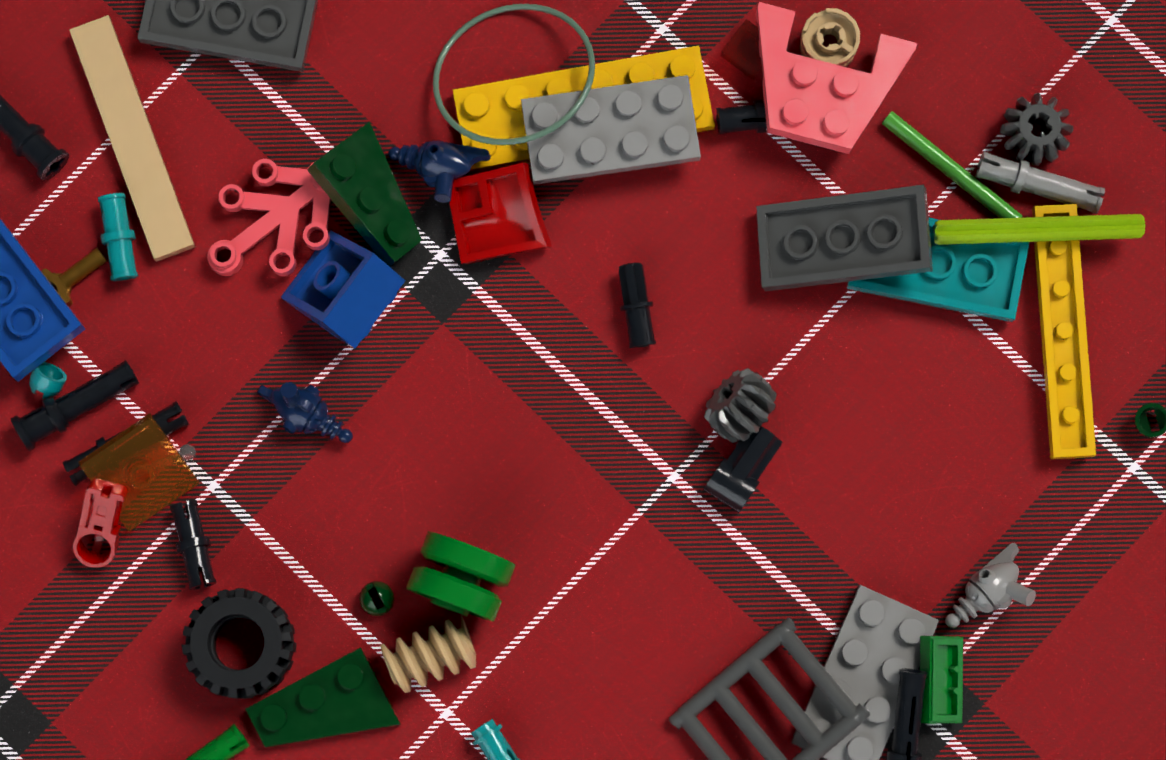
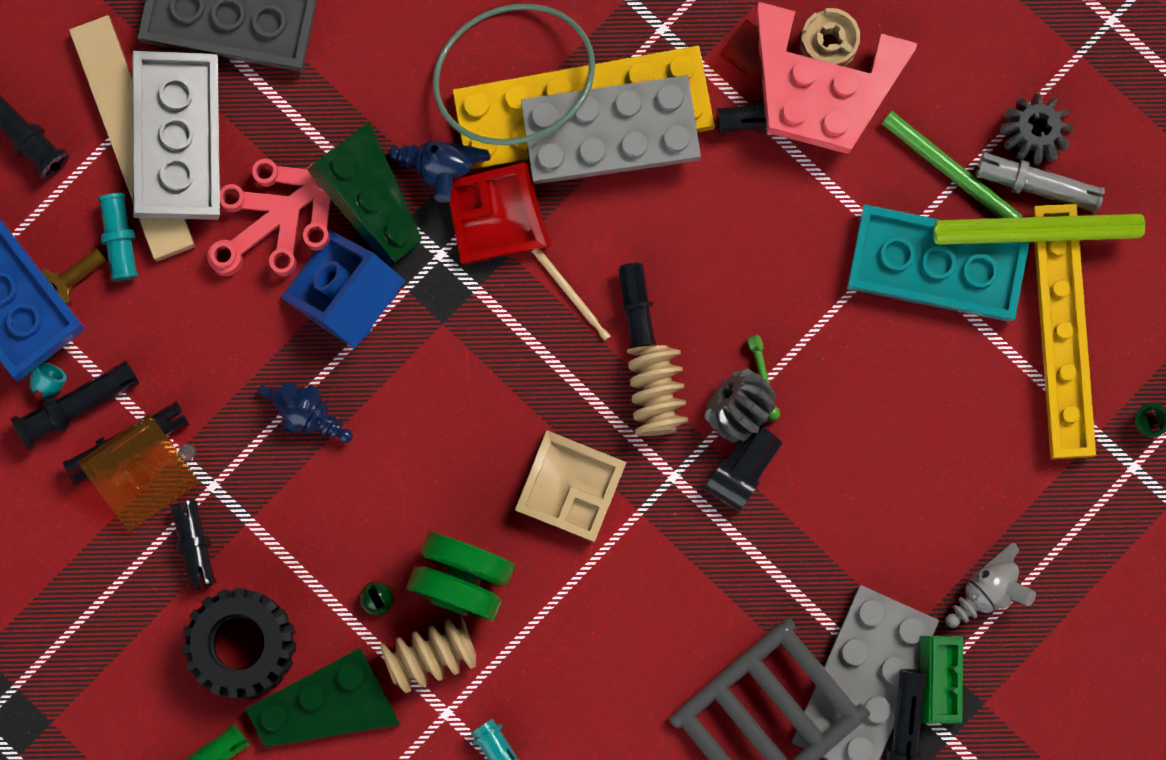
(100, 517): red piece -> none
(175, 135): none -> light grey plate
(570, 486): none -> tan plate
(571, 293): none -> tan piece
(656, 390): none -> tan piece
(756, 346): none -> bright green hinge
(844, 238): dark grey plate -> none

